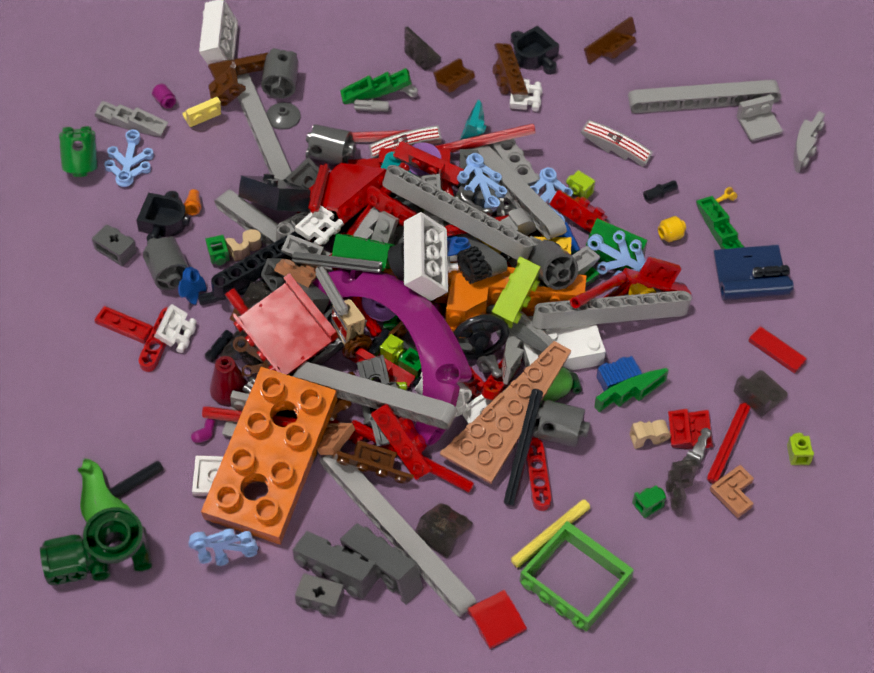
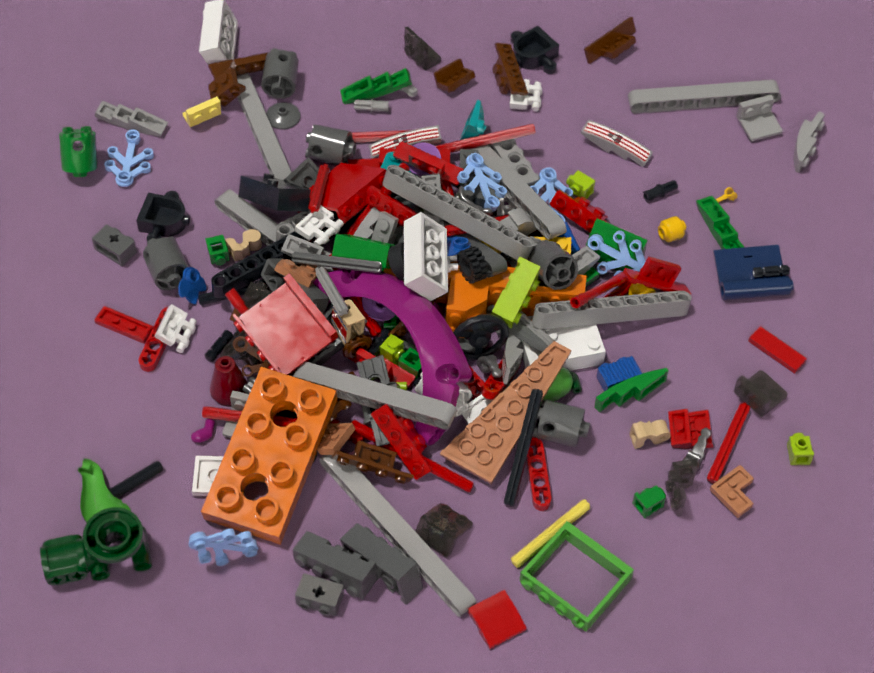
(164, 96): magenta brick -> none
(193, 203): orange cone -> none

